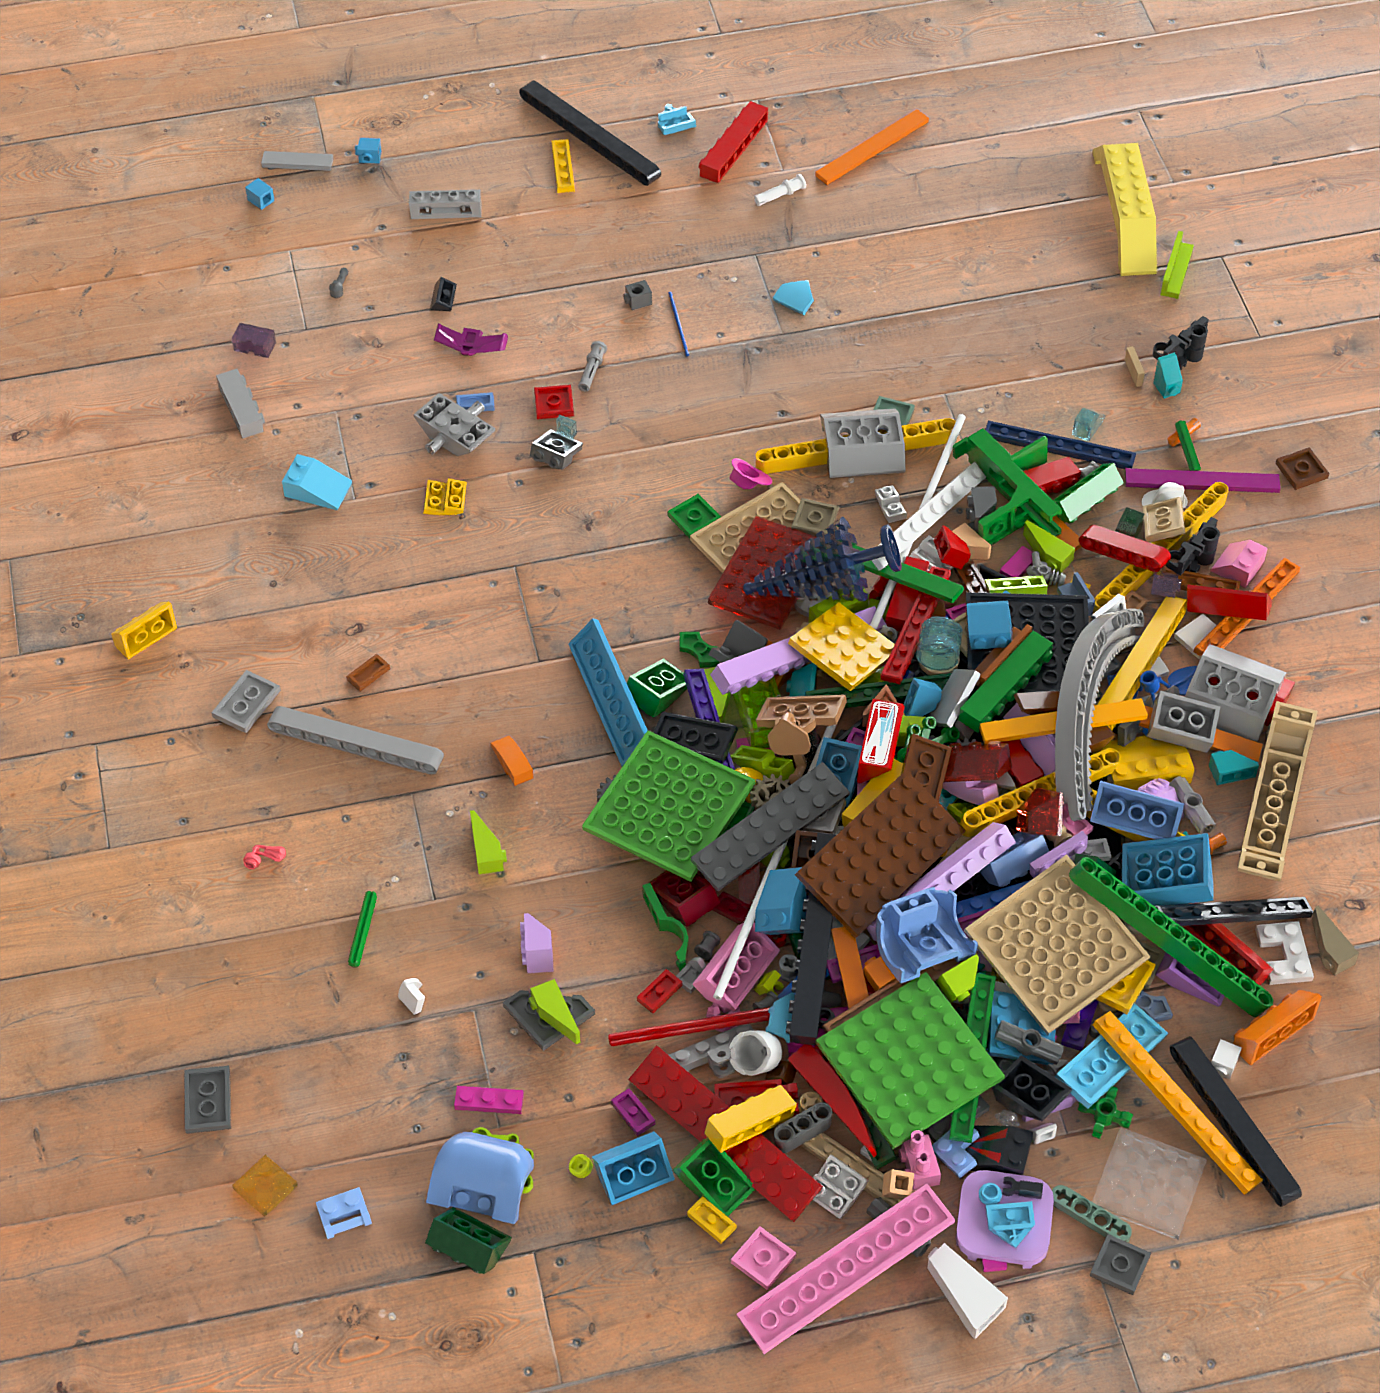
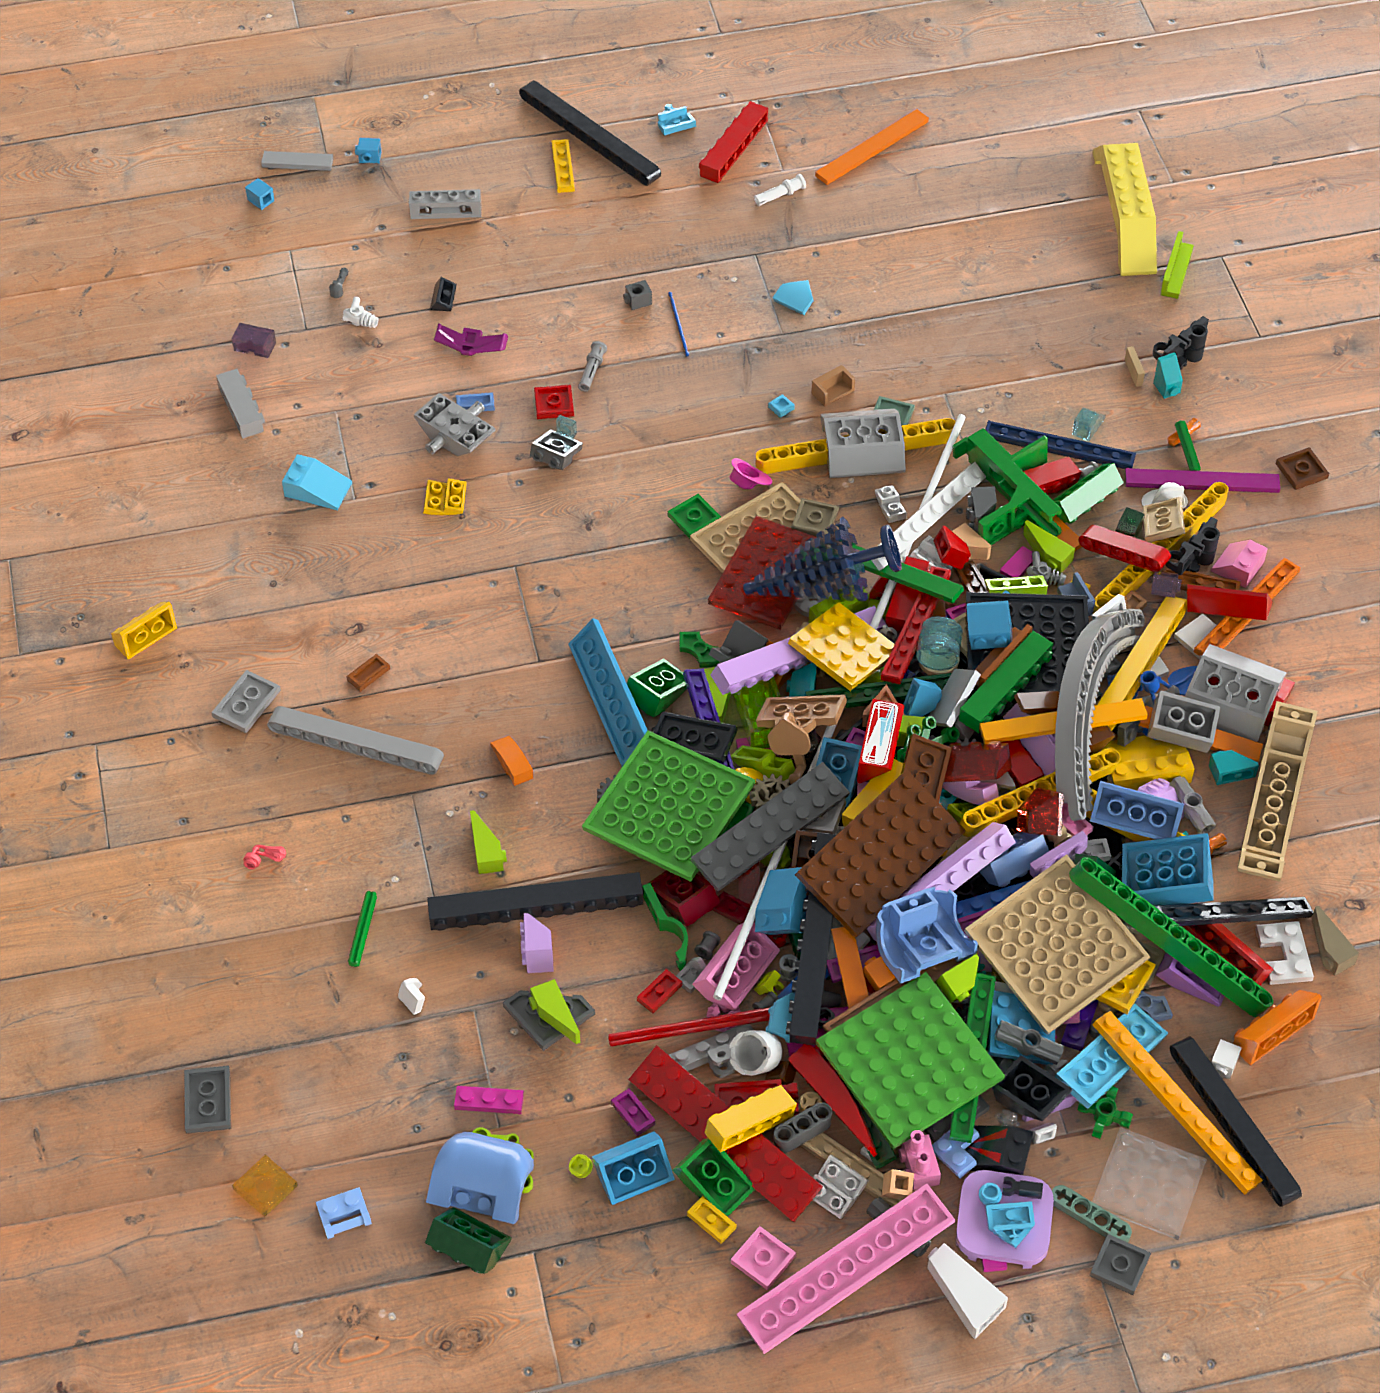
(359, 316): none -> white piece
(537, 900): none -> black brick
(781, 406): none -> medium azure tile
(833, 385): none -> medium nougat panel

